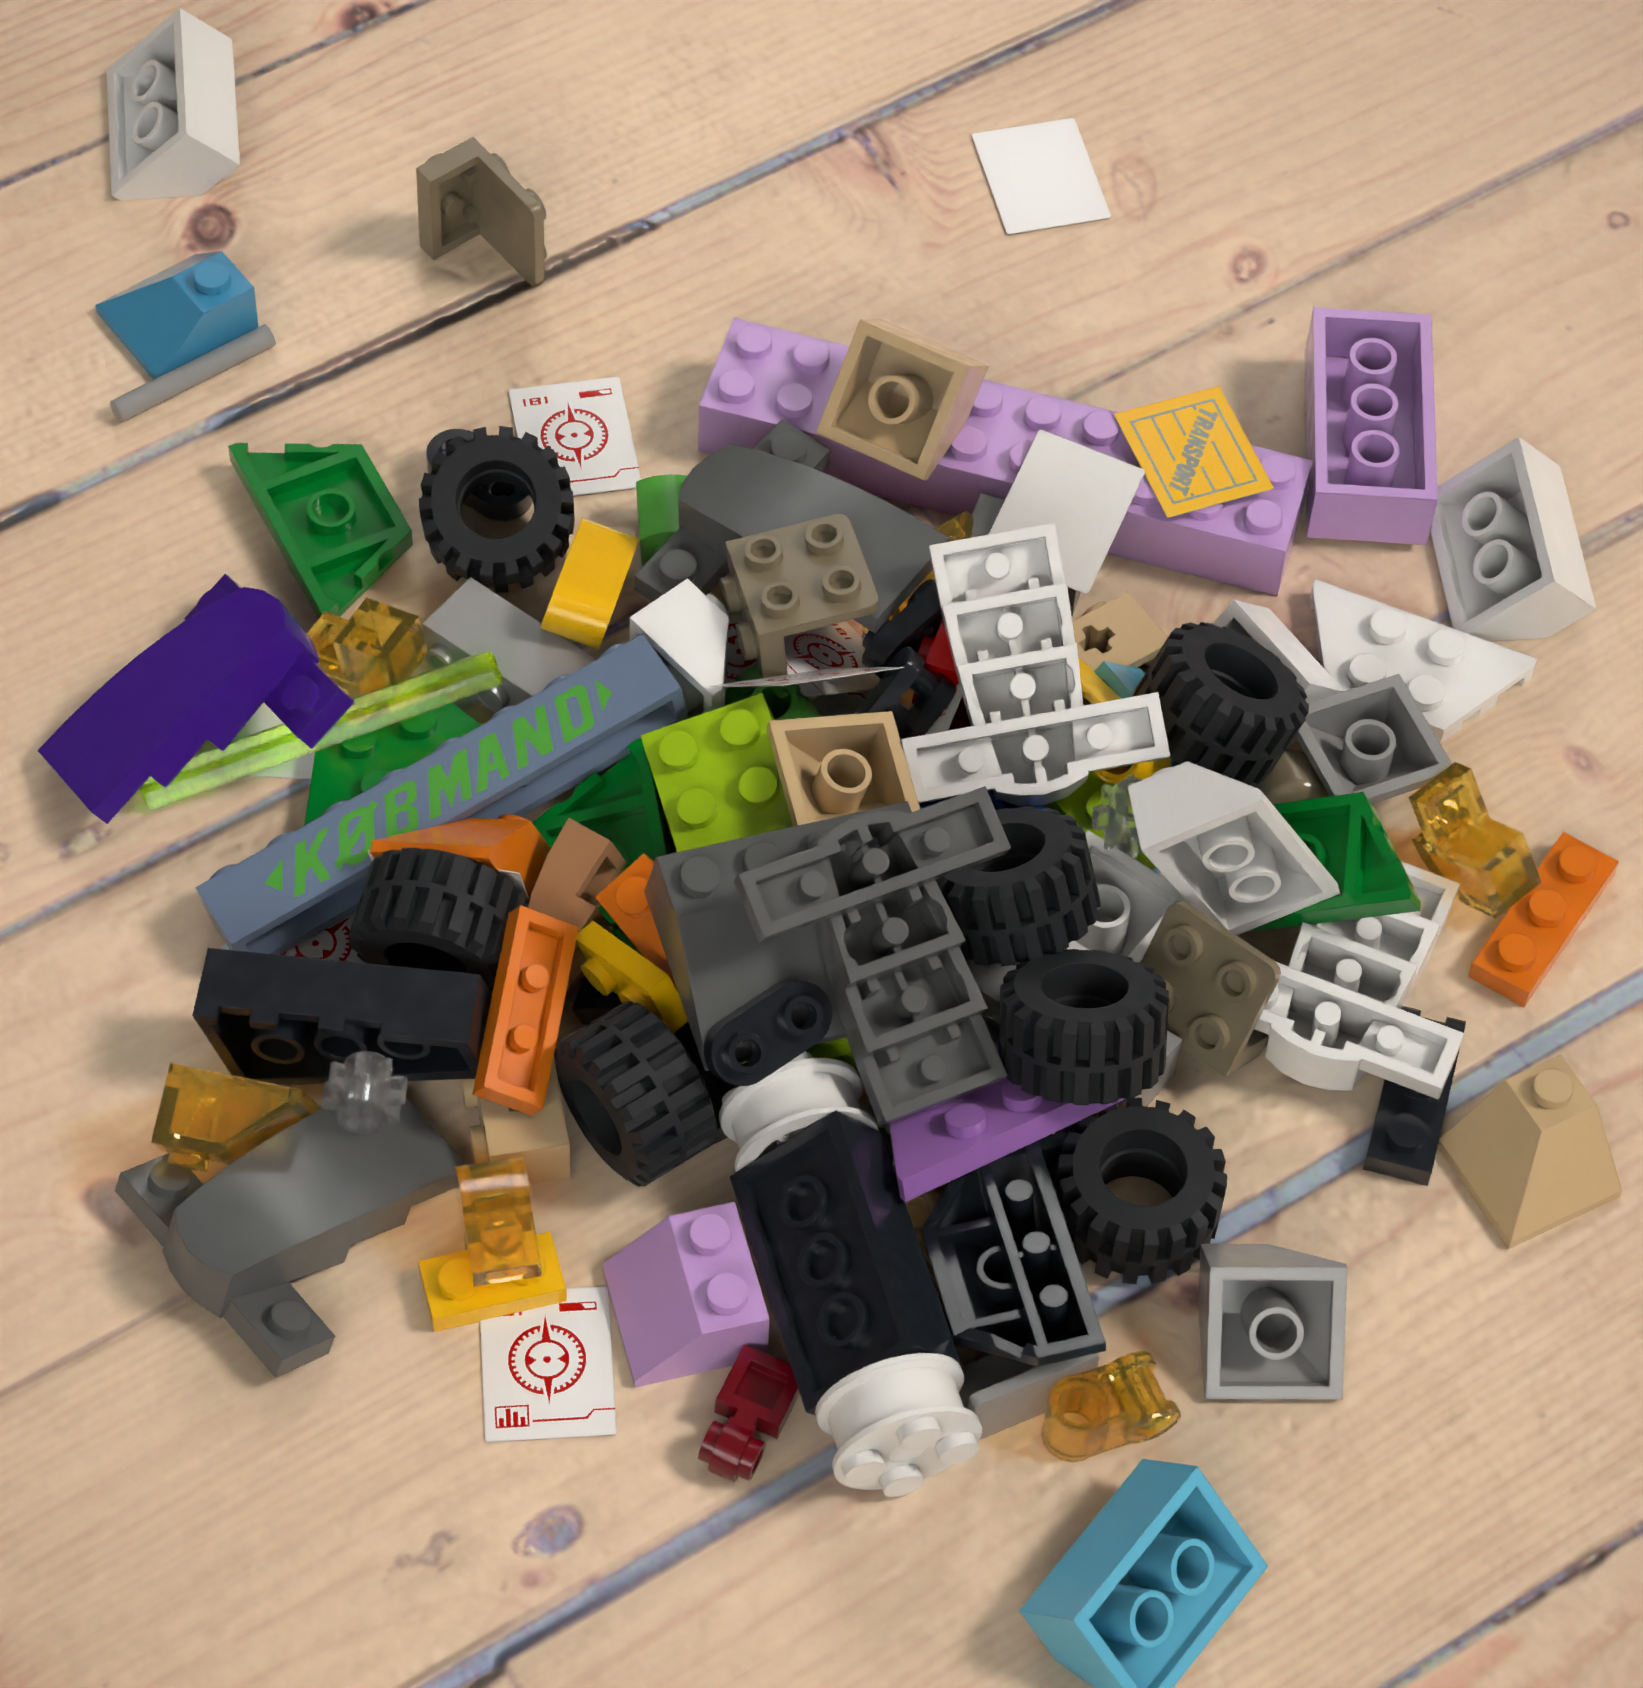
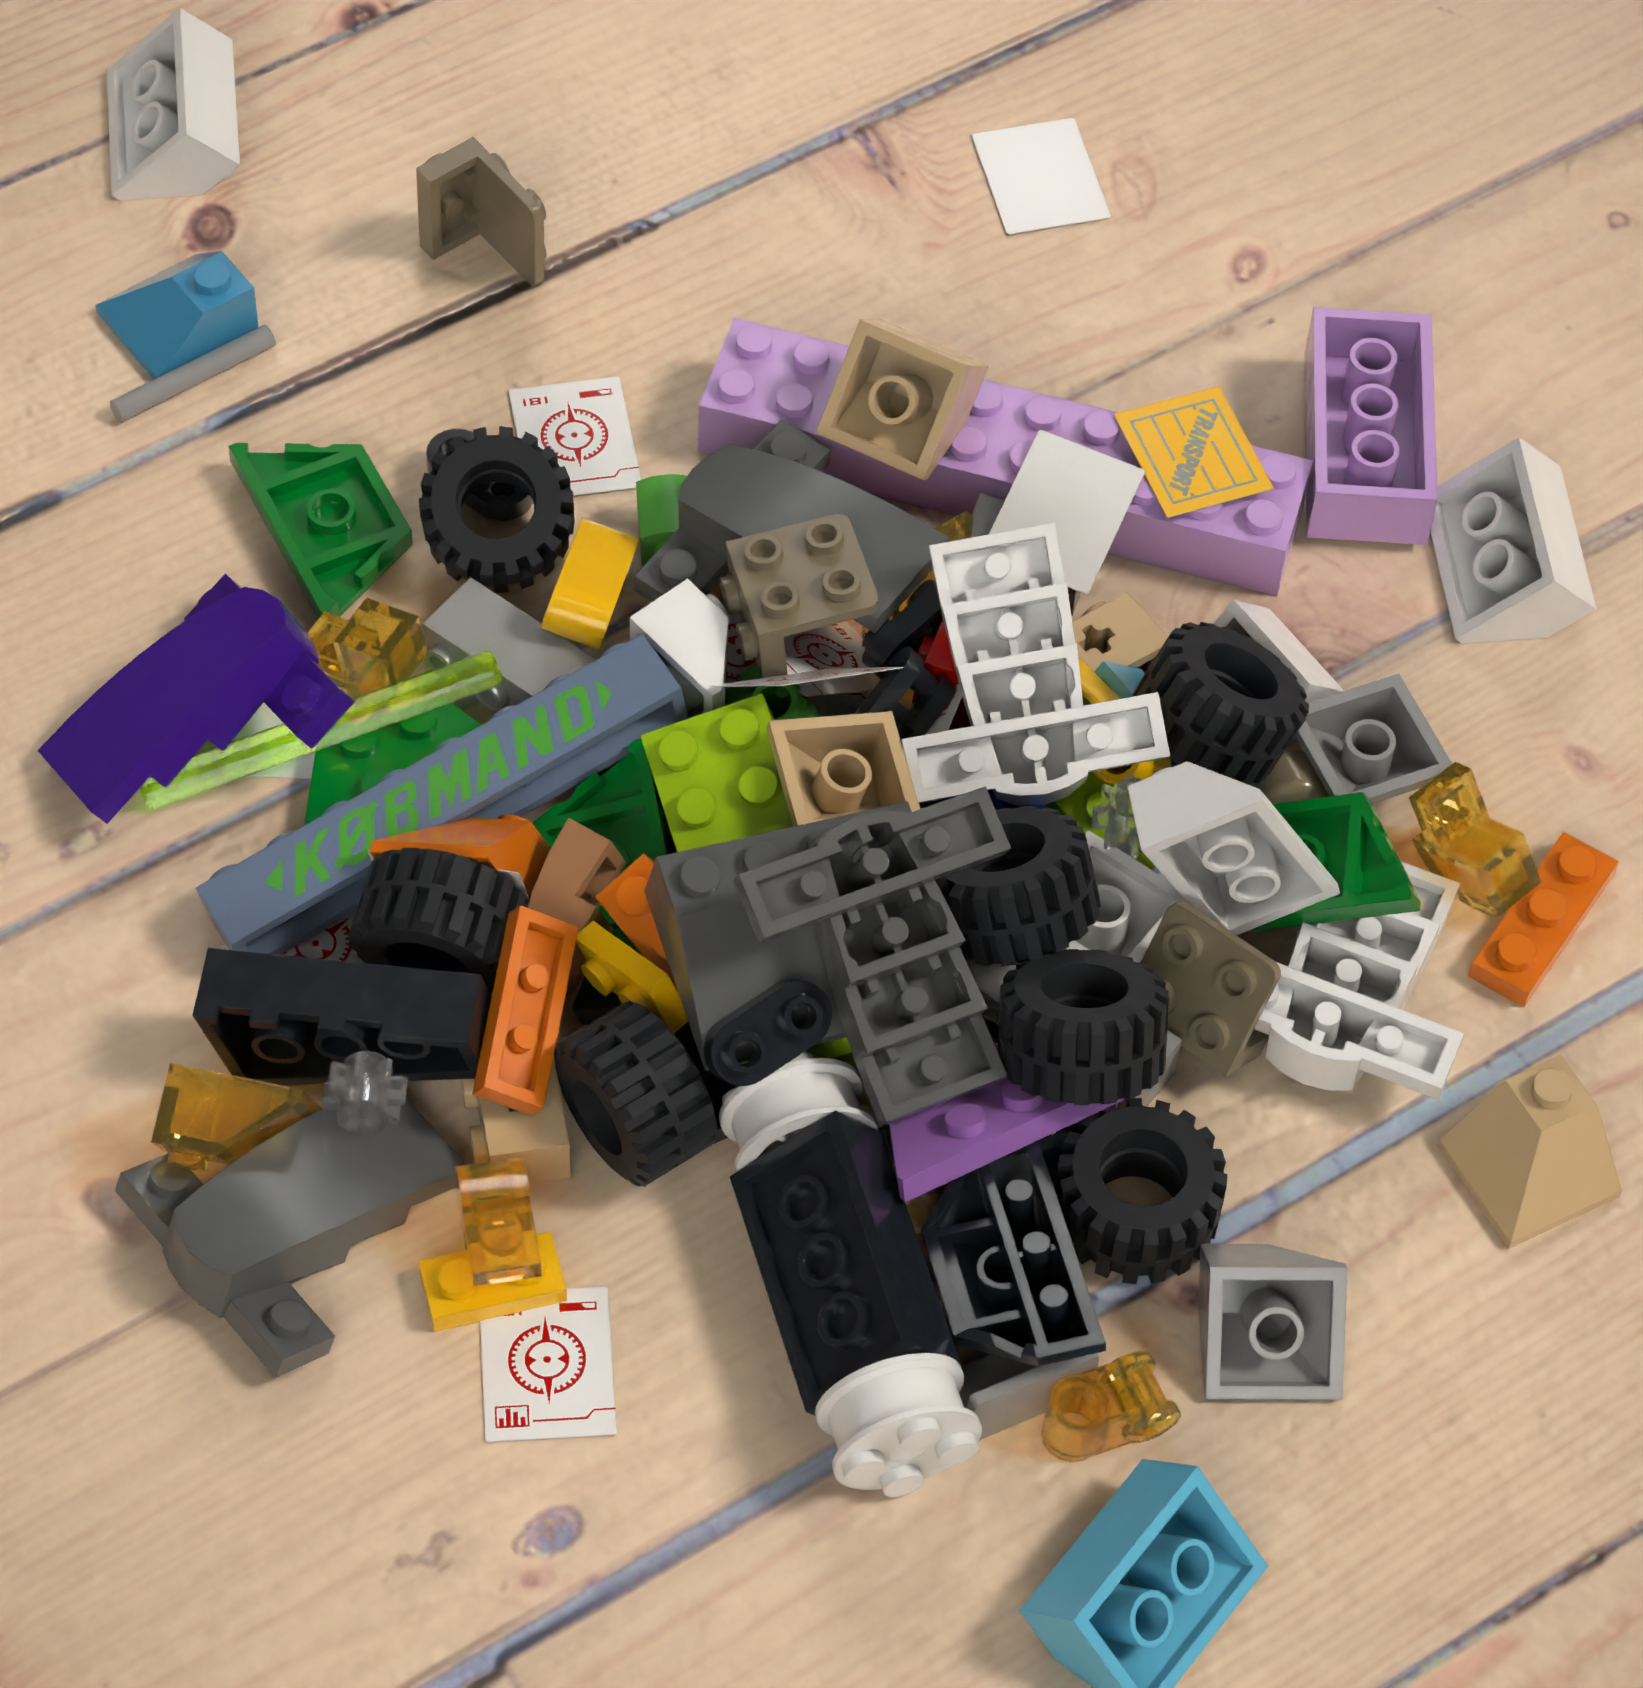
(687, 1296): lavender slope -> none
(753, 1397): dark red plate -> none
(1409, 1126): black plate -> none
(1443, 668): white wing -> none

